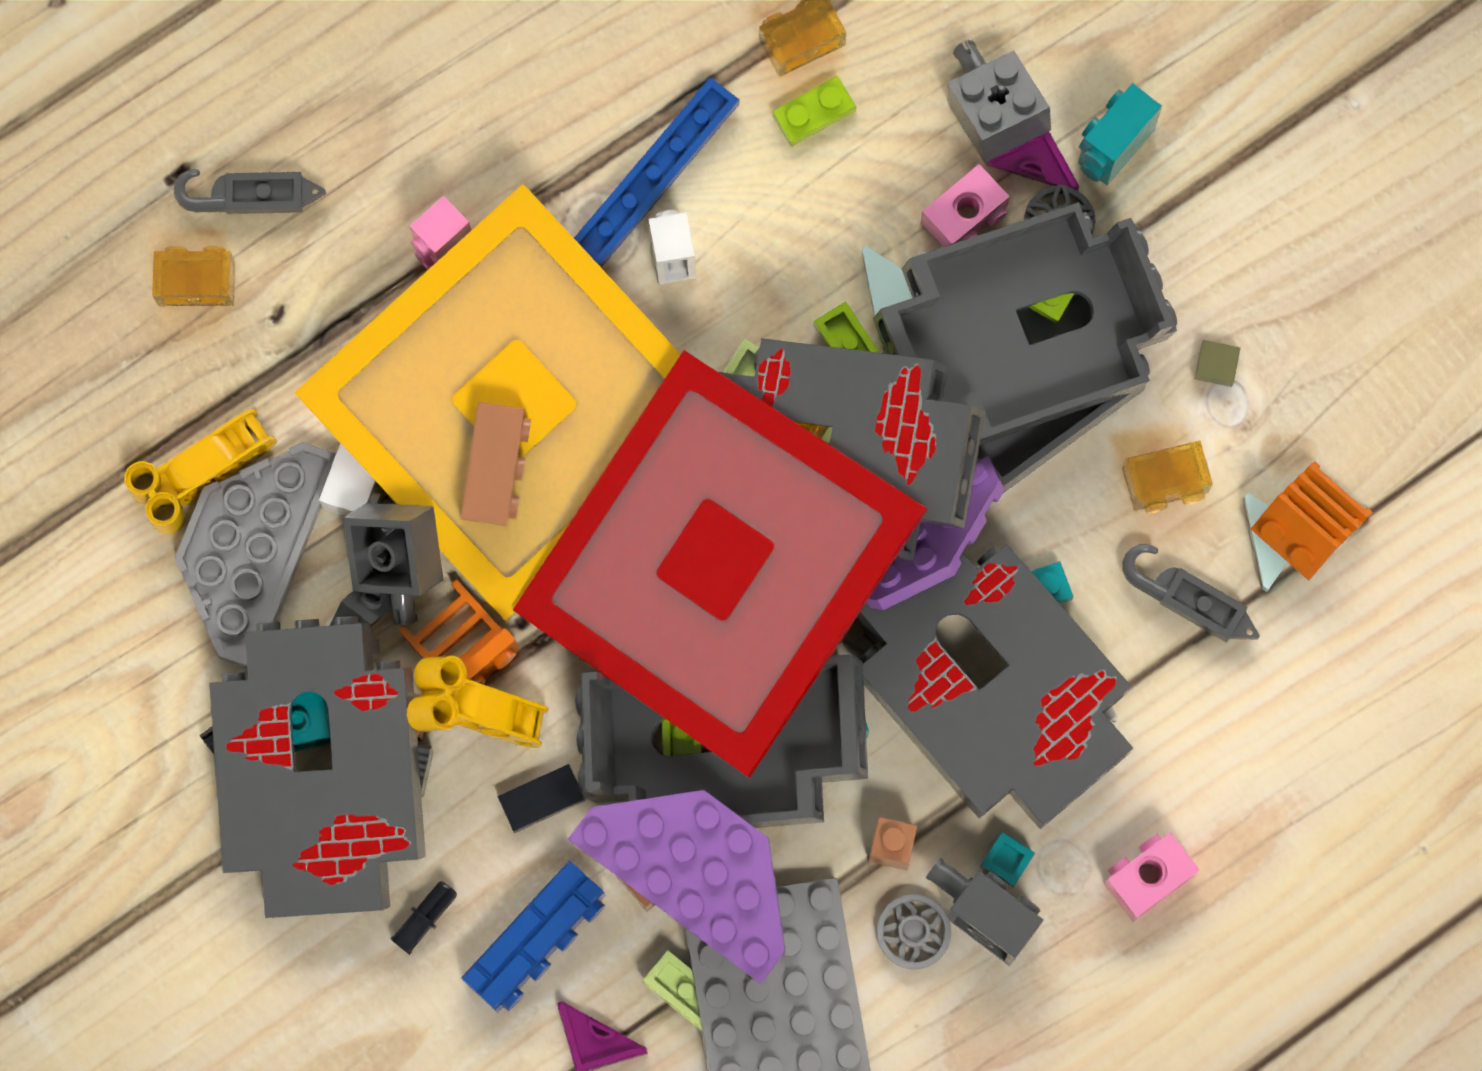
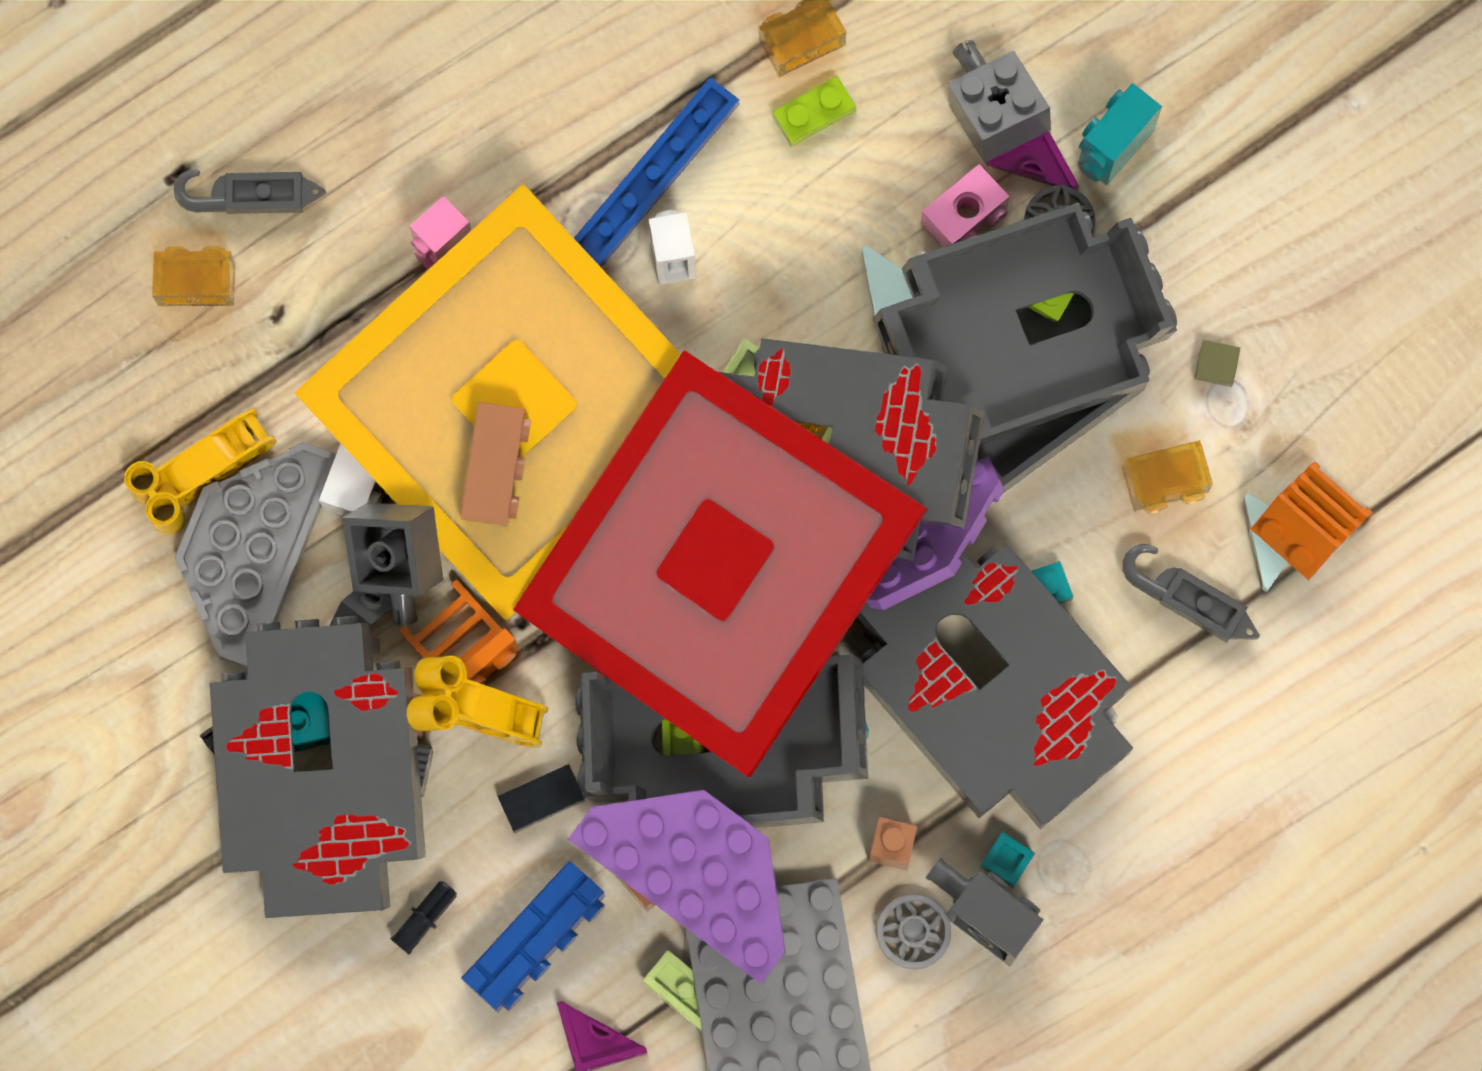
(843, 330): lime plate -> none
(1174, 870): bright pink brick -> none

